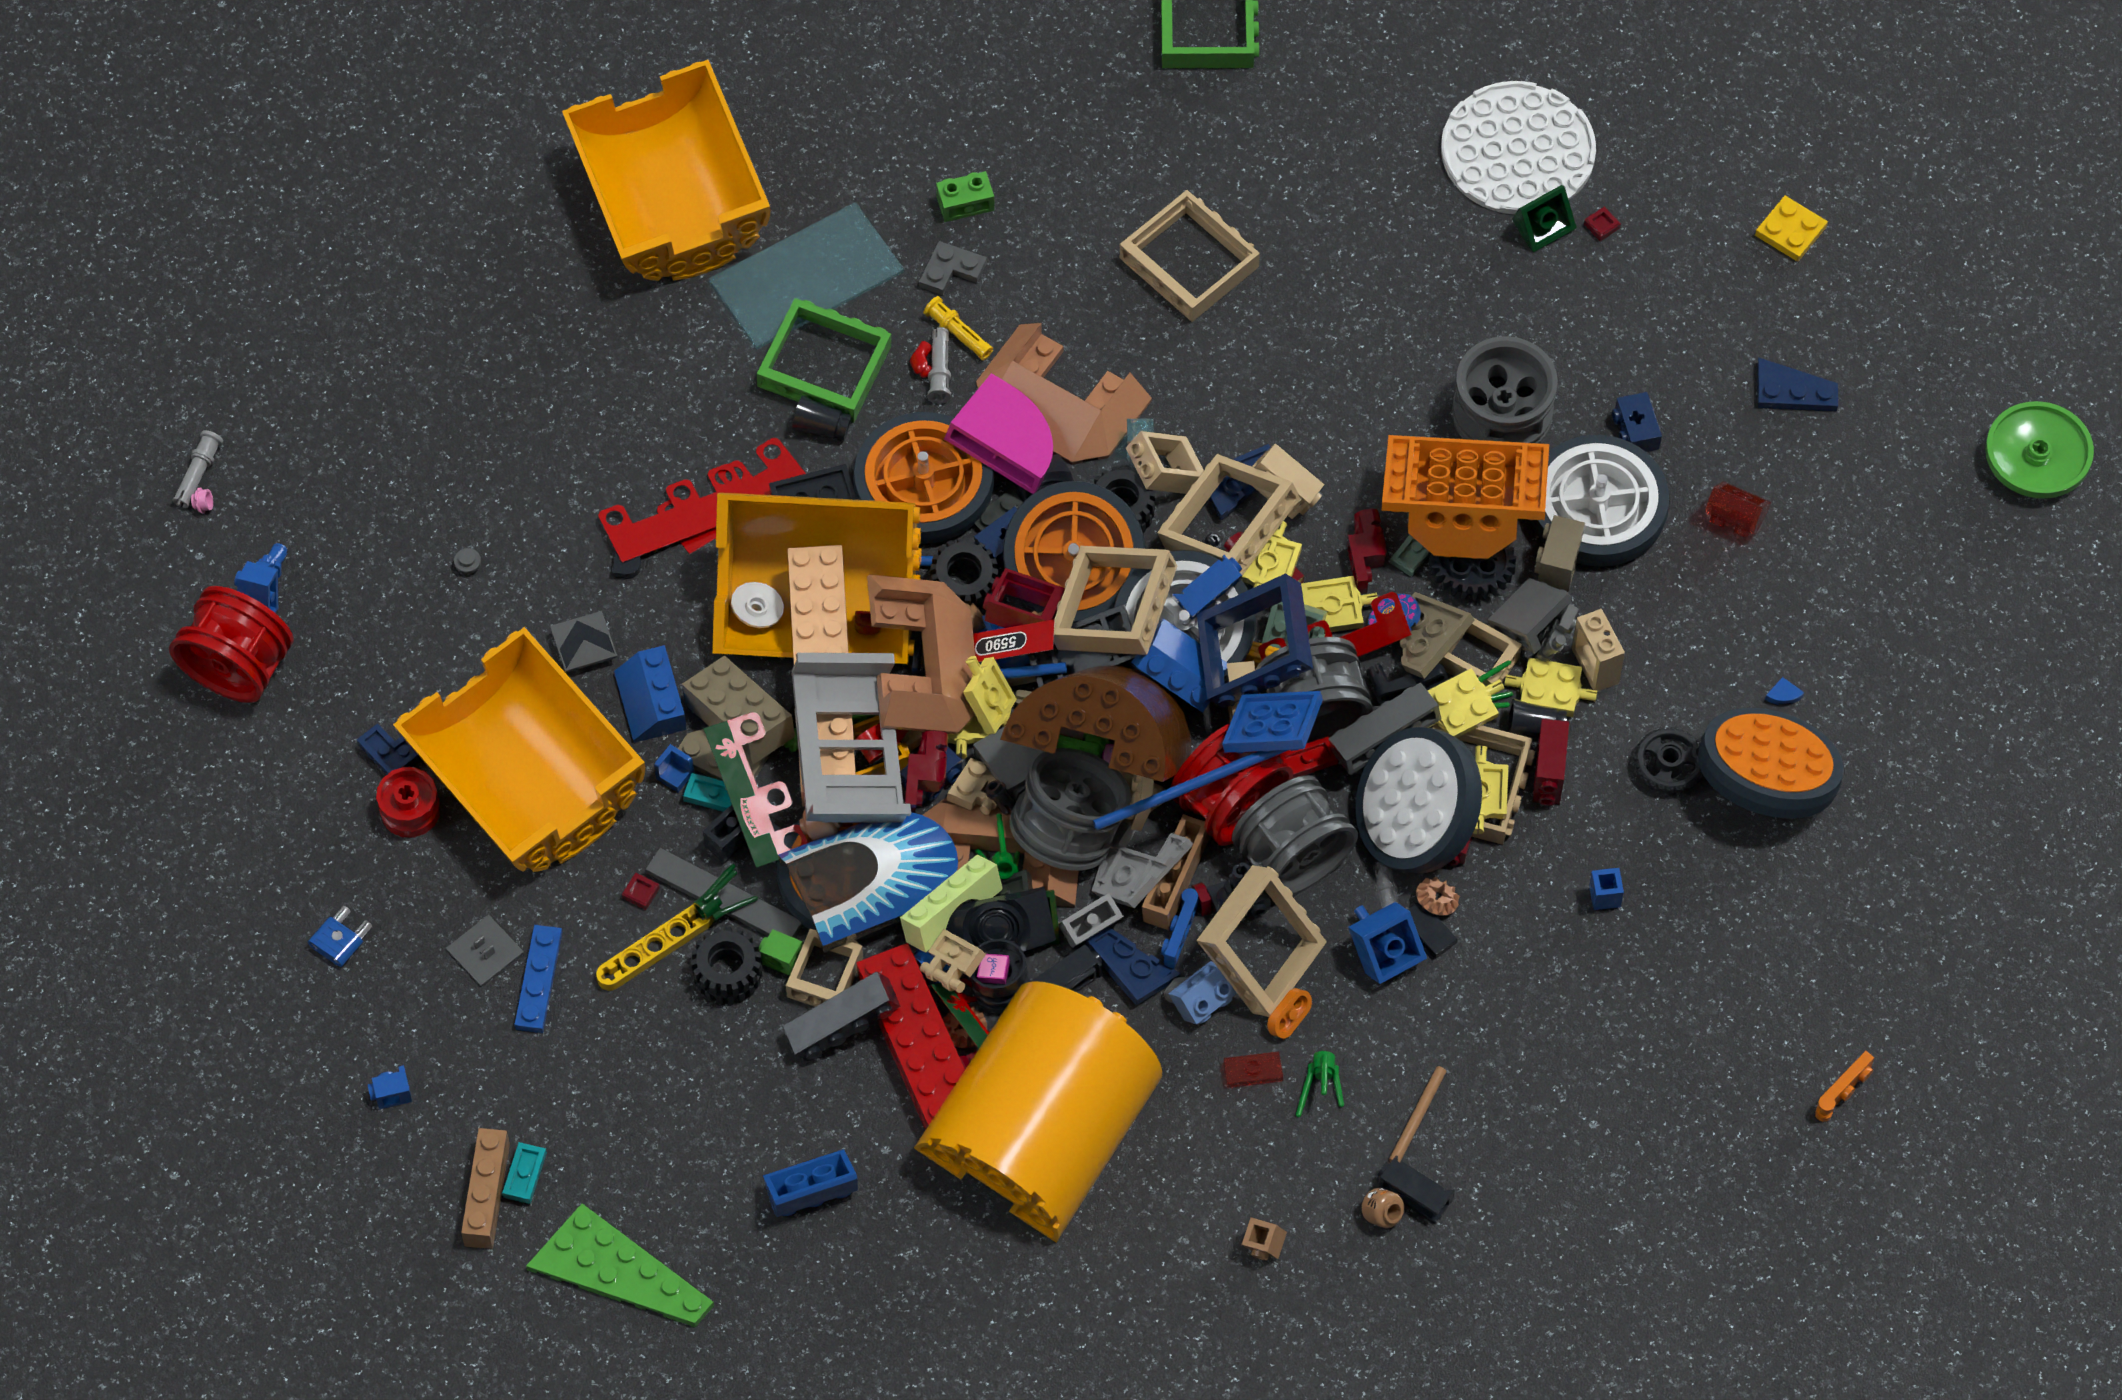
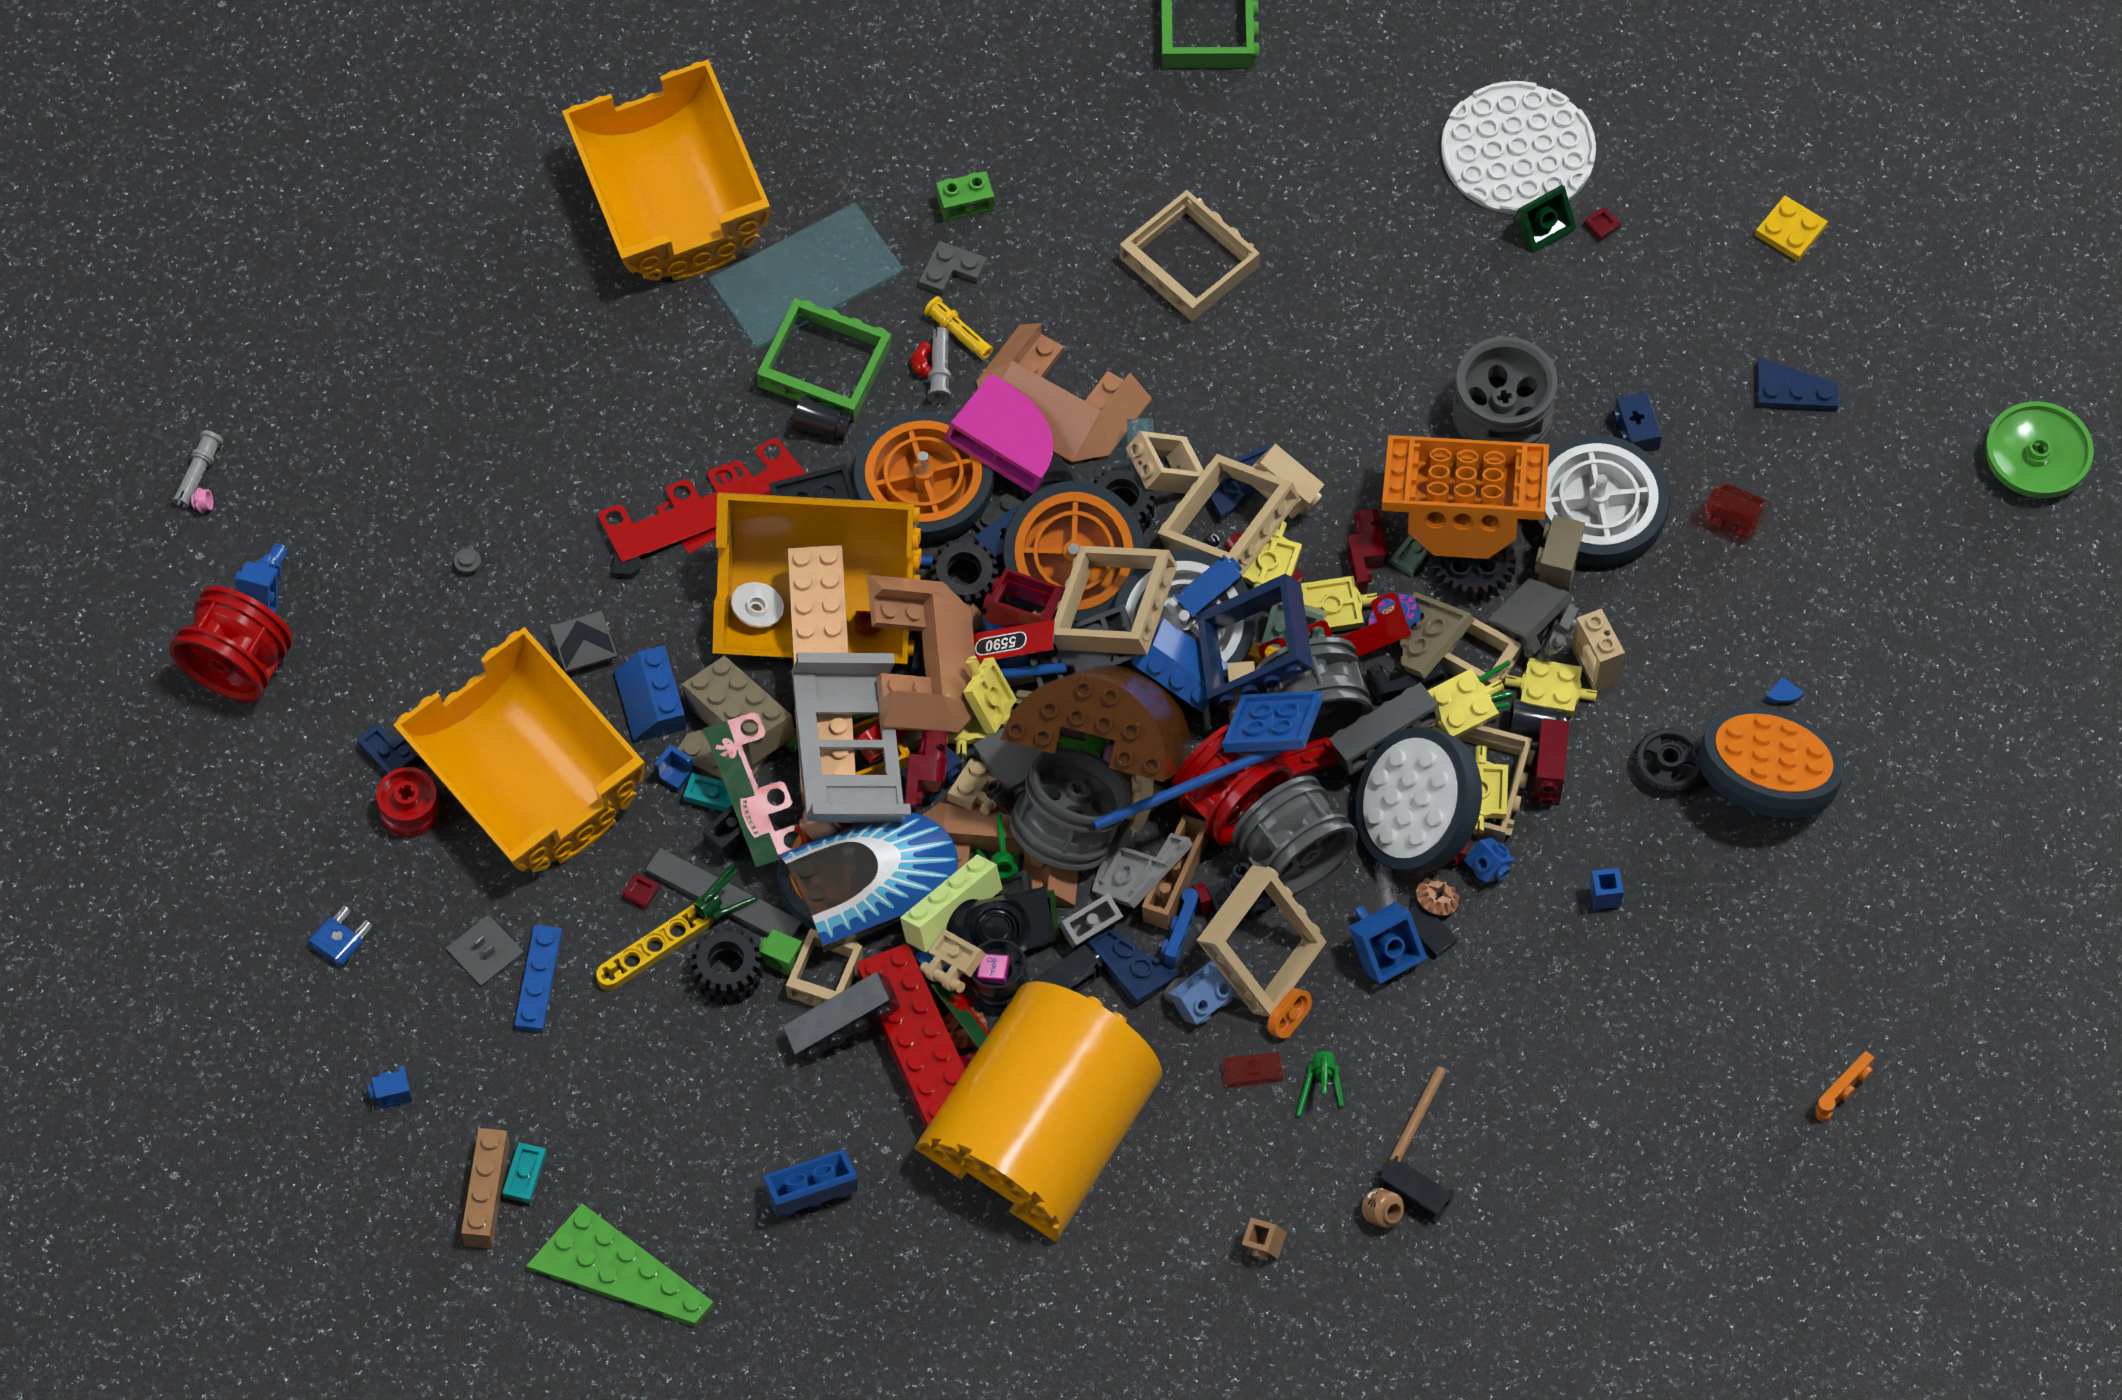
(1490, 860): none -> blue brick

